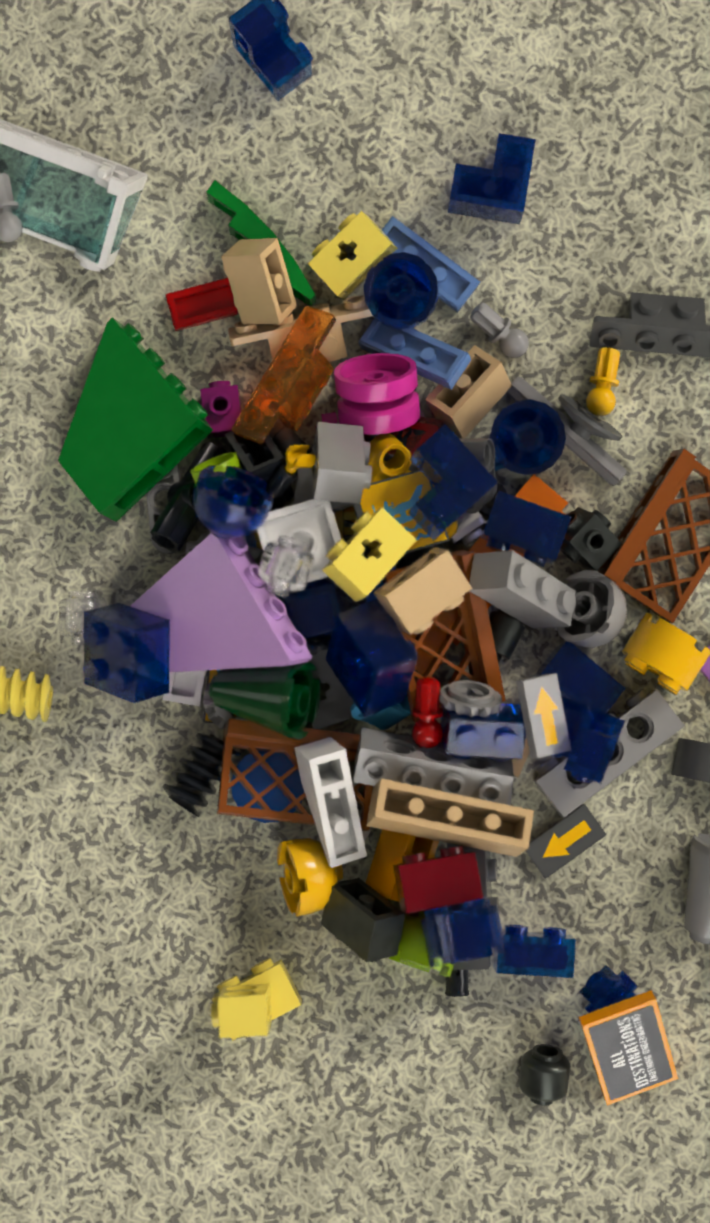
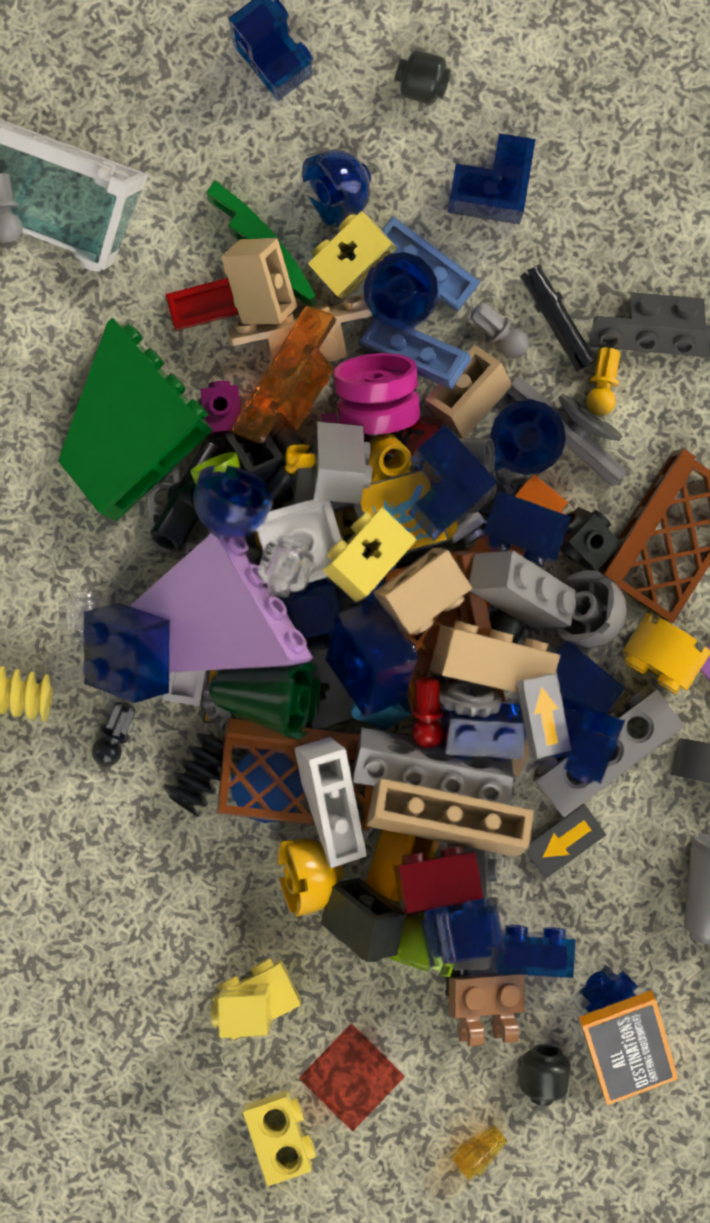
(107, 750): none -> black axle
(269, 1138): none -> light yellow brick
(334, 178): none -> clear blue cylinder
(352, 1077): none -> clear red piece
(423, 77): none -> pearl dark grey head
(478, 1152): none -> clear yellow cone
(484, 996): none -> medium nougat plate
(491, 658): none -> tan brick
(558, 318): none -> black pin

